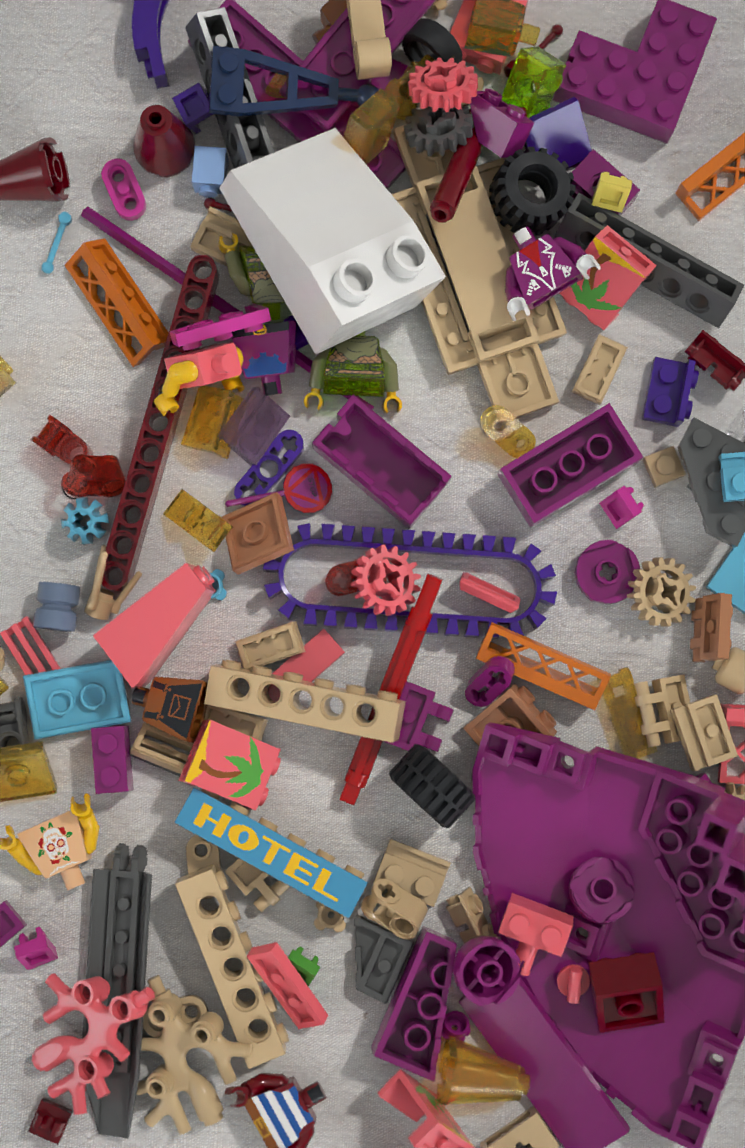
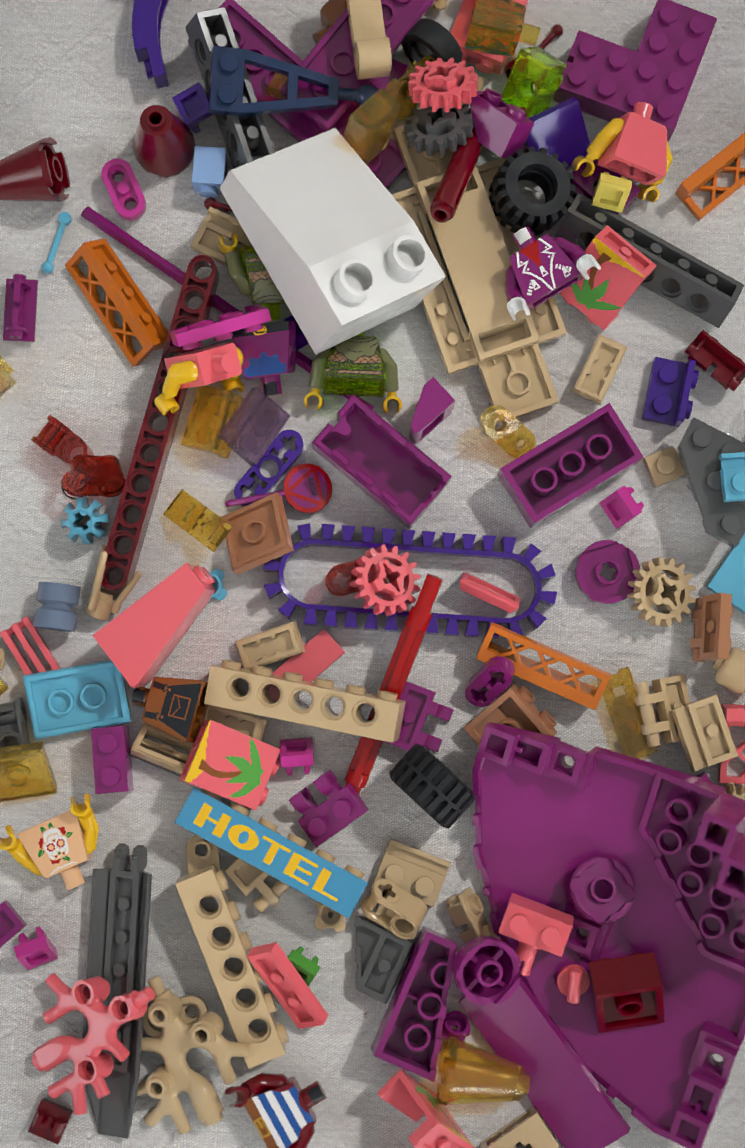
(20, 309): none -> magenta hinge
(296, 753): none -> dark pink tile
(333, 814): none -> magenta plate
(432, 408): none -> magenta tile
(632, 148): none -> coral torso

